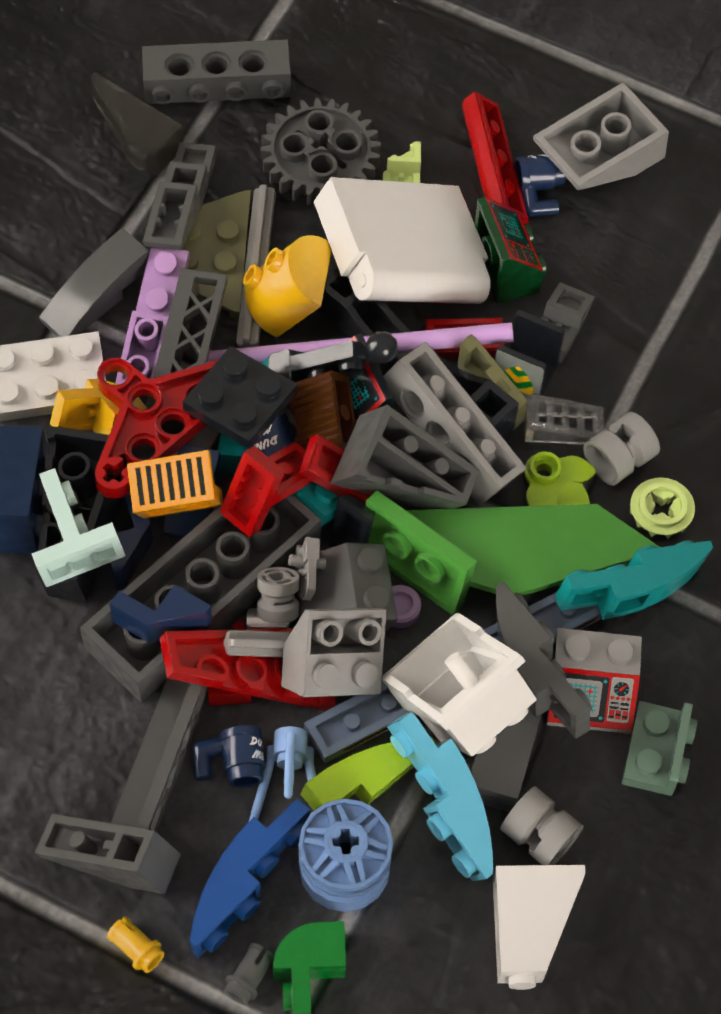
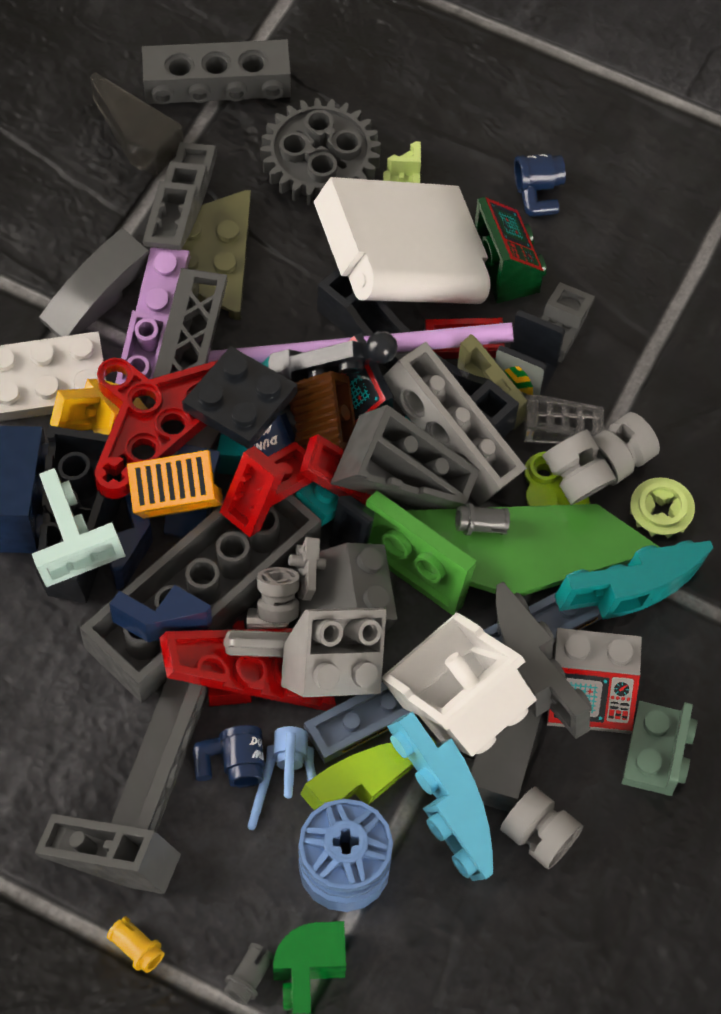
(232, 886): blue slope -> none
(257, 252): light grey axle -> none
(288, 284): yellow brick -> none
(407, 606): lavender tile -> none
(480, 519): none -> dark grey pin
(493, 152): red brick -> none
(530, 918): white slope -> none
(579, 467): none -> light grey wheel
(605, 139): light grey slope -> none

